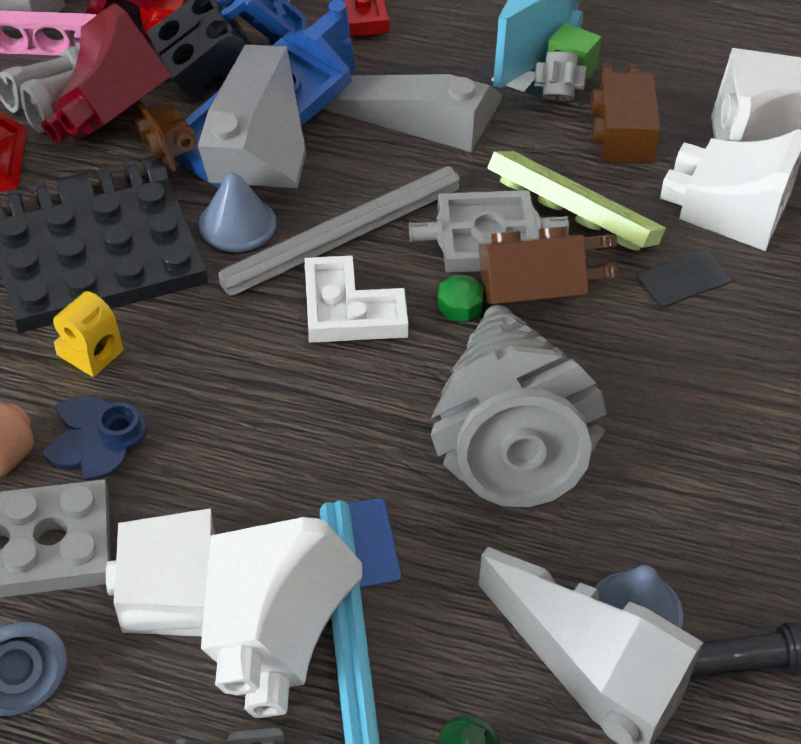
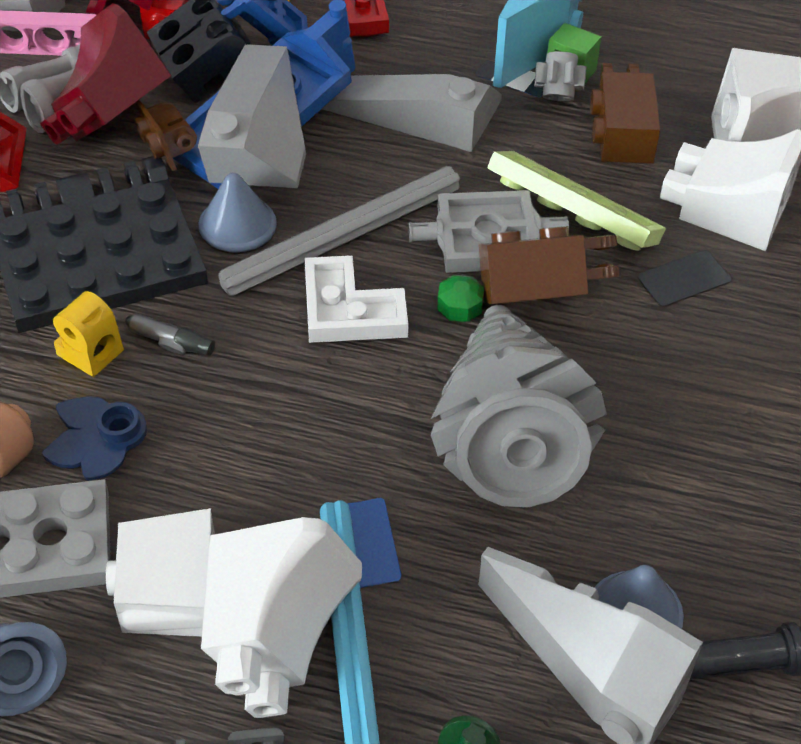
(169, 336): none -> piece

